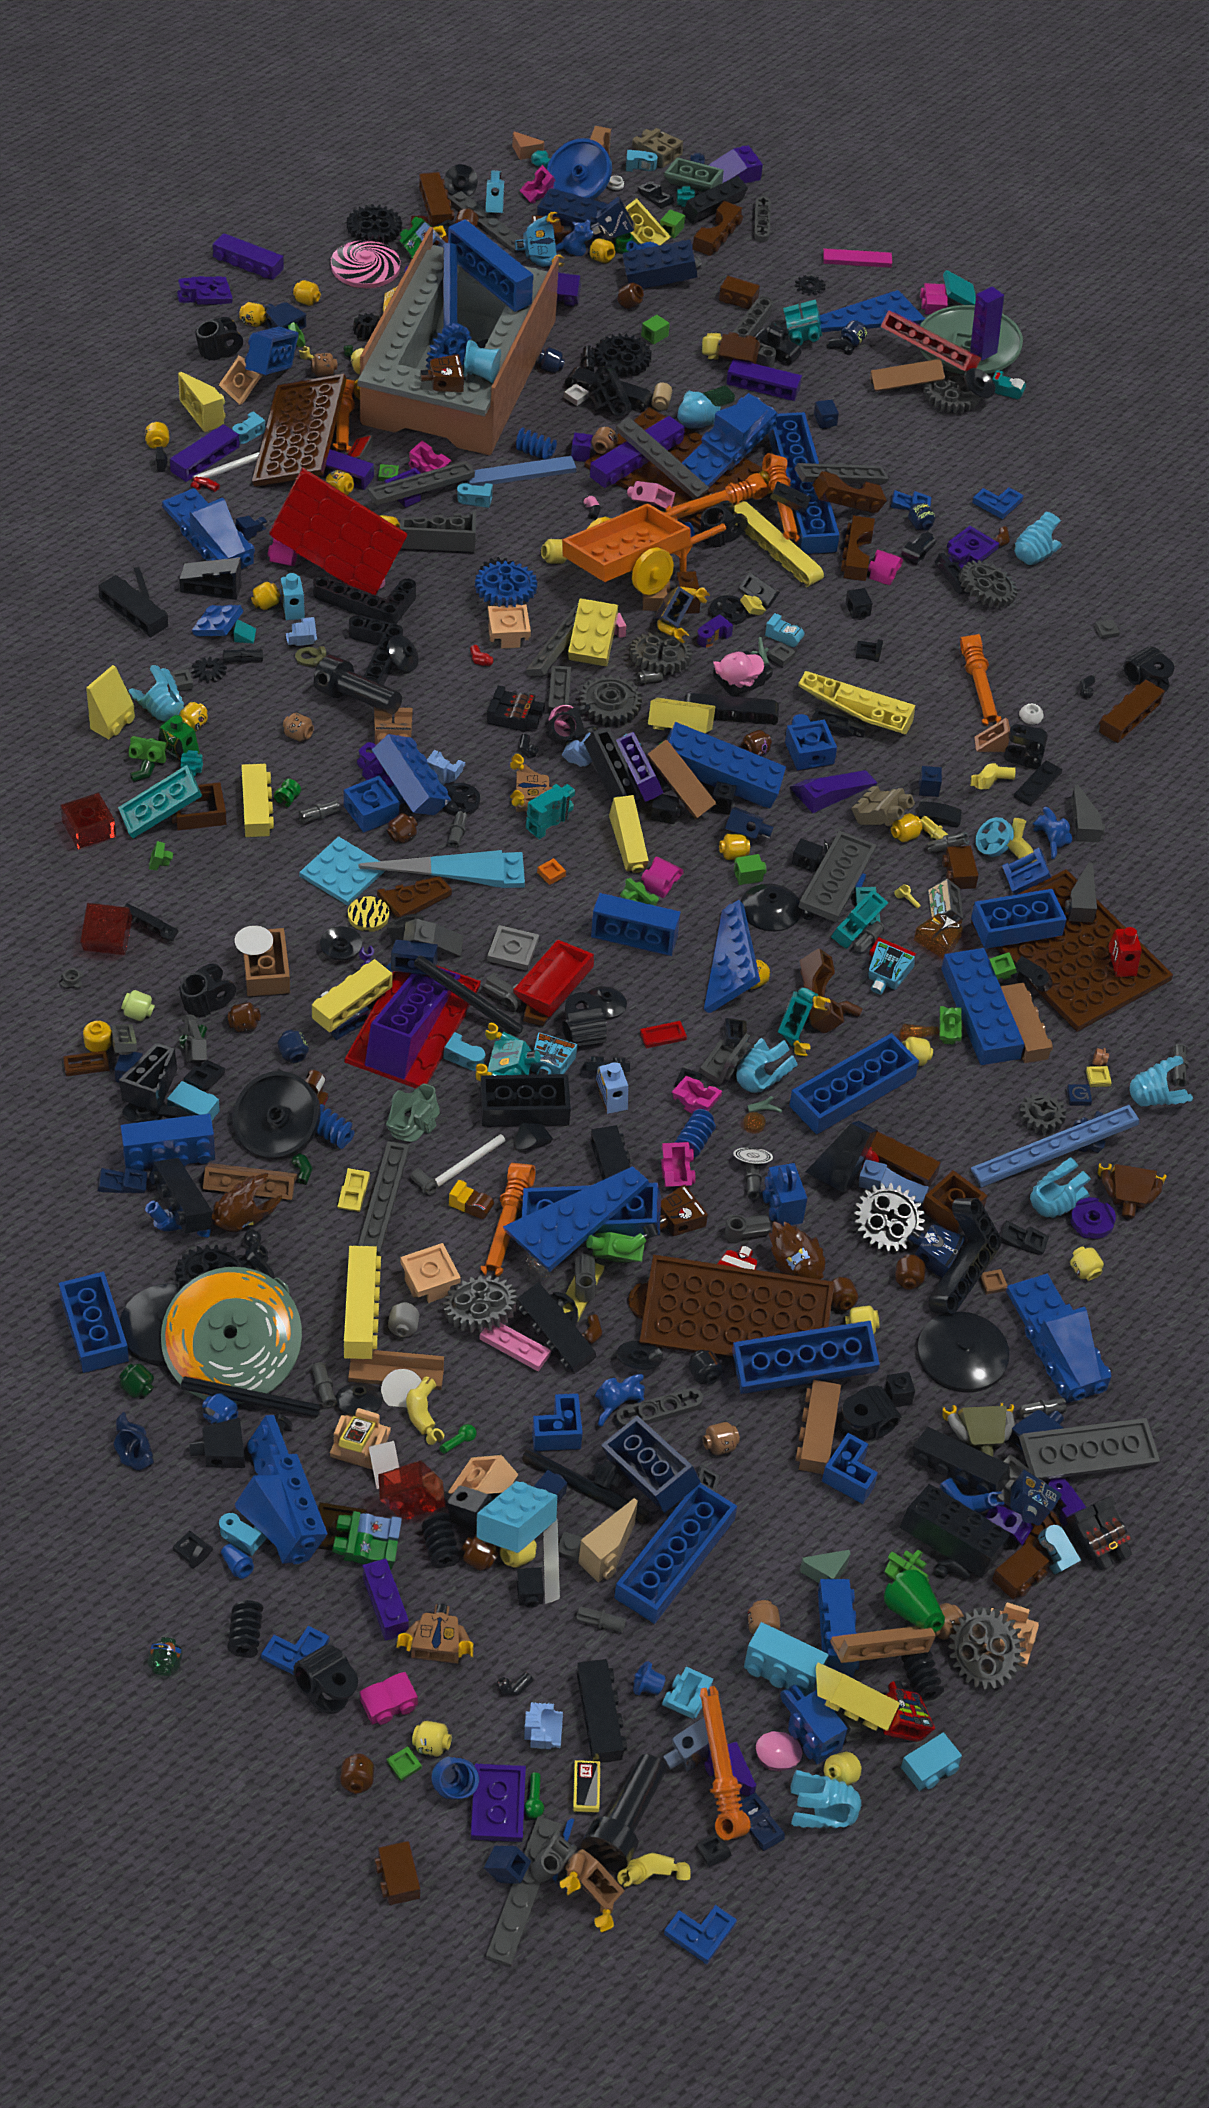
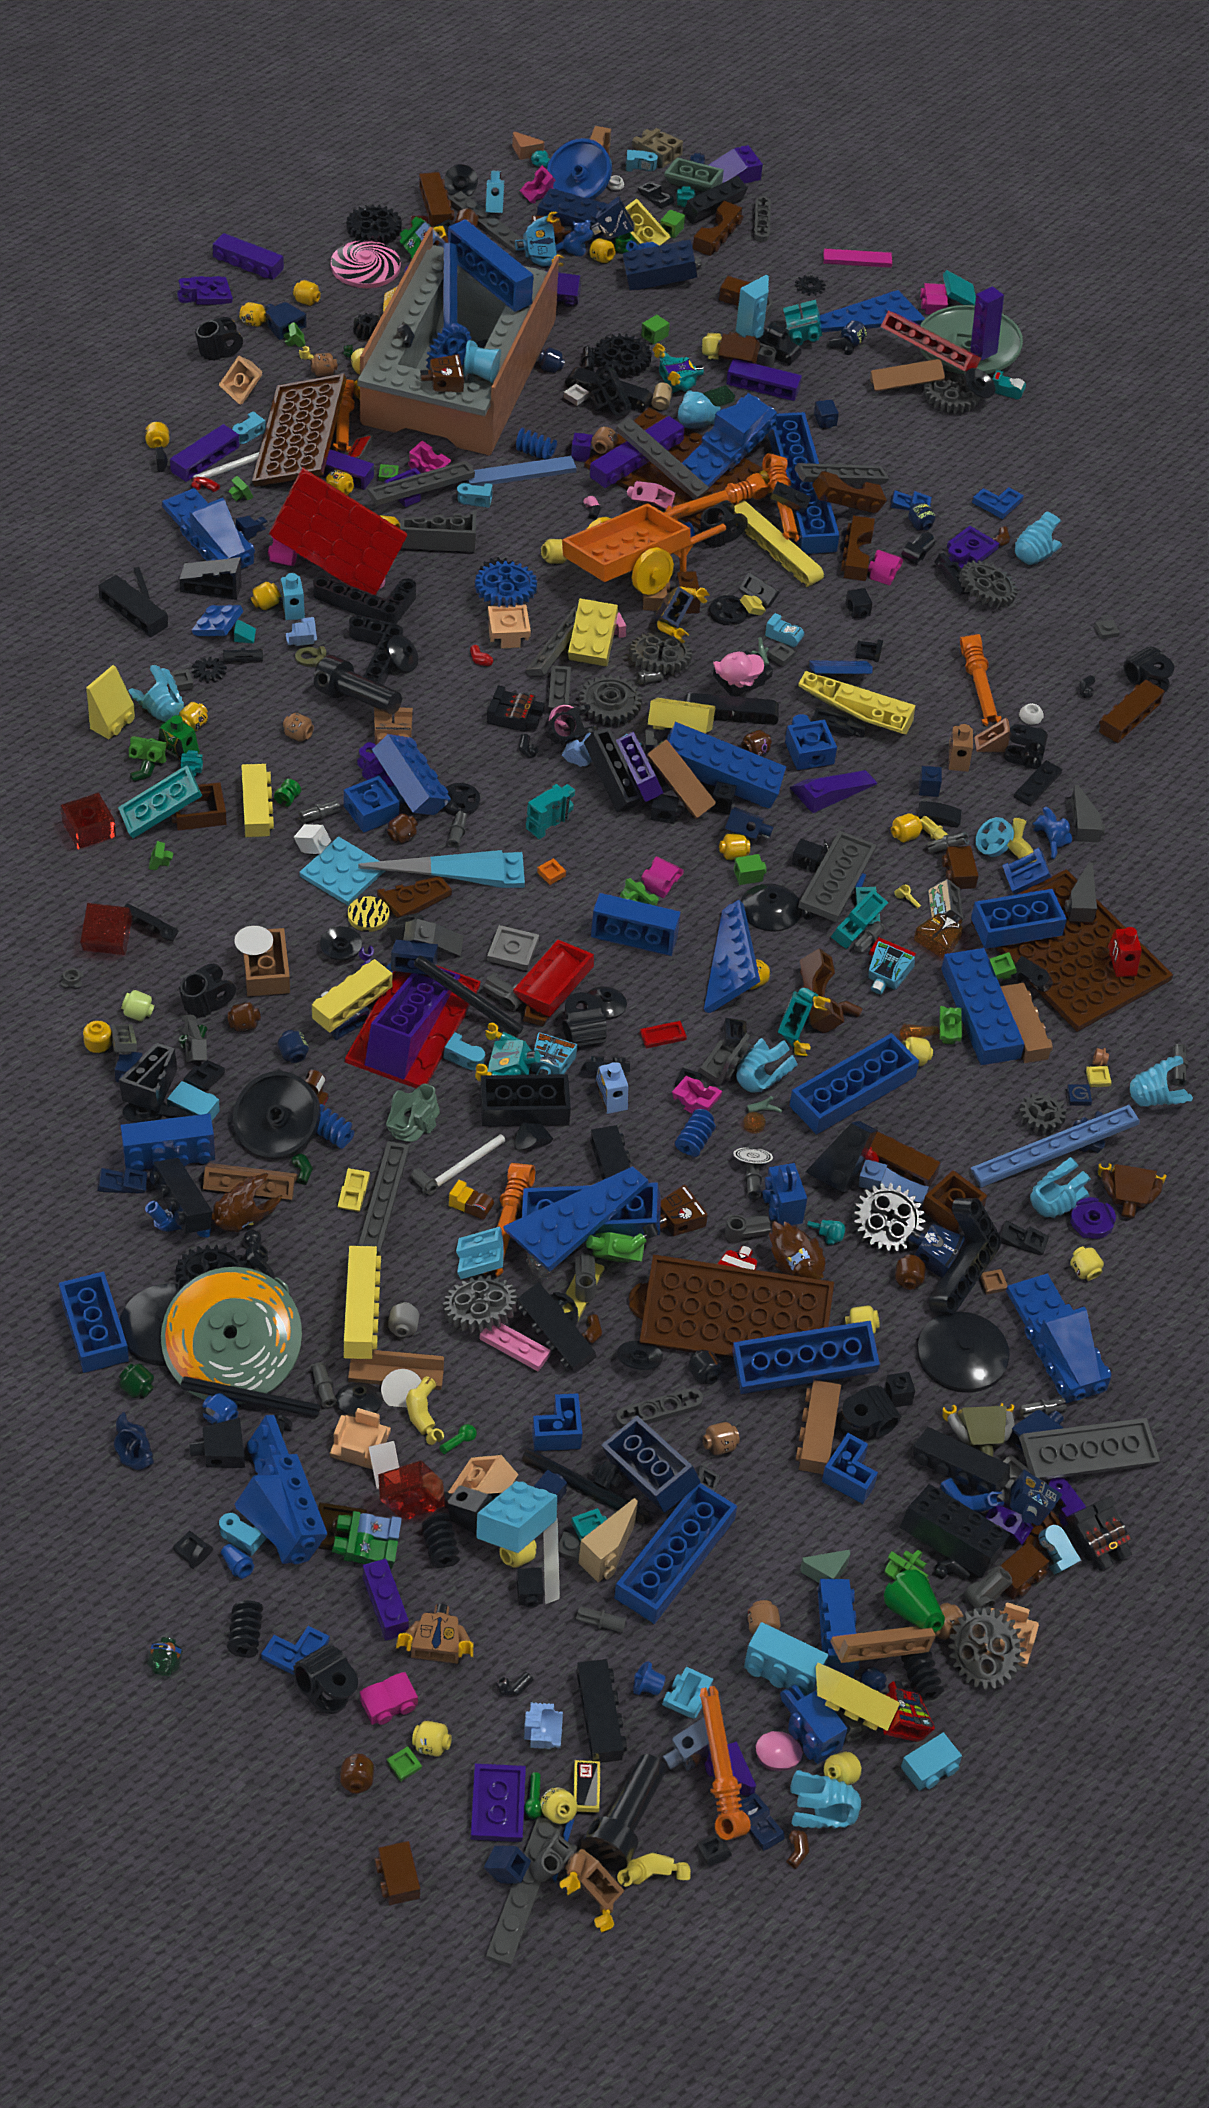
(87, 1066): reddish brown tile -> none
(202, 402): light yellow slope -> none
(240, 490): none -> bright green tile
(271, 350): blue brick -> none
(312, 839): none -> white brick
(357, 1434): tile -> none
(406, 331): none -> black arm
(430, 1272): light nougat panel -> none
(444, 769): light blue hair -> none
(459, 1772): blue helmet -> none
(479, 1553): reddish brown head -> none
(480, 1252): none -> medium azure slope
(528, 784): torso -> none
(558, 1805): none -> light yellow head
(587, 1522): none -> teal bracket
(614, 1394): blue animal -> none
(628, 833): light yellow slope -> none
(630, 295): reddish brown head -> none
(650, 742): none -> dark grey plate
(677, 371): none -> torso
(677, 1164): dark pink cylinder -> none
(701, 1939): blue plate -> none
(714, 630): dark purple leg -> none
(752, 308): none -> medium azure slope
(801, 1847): none -> reddish brown arm
(831, 1230): none -> teal piece
(840, 667): none -> blue tile
(843, 1294): reddish brown head -> none
(874, 1679): none -> dark blue piece
(882, 806): dark tan hips -> none
(960, 739): none -> medium nougat torso
(985, 1592): none -> dark grey piece
(990, 774): light yellow arm -> none

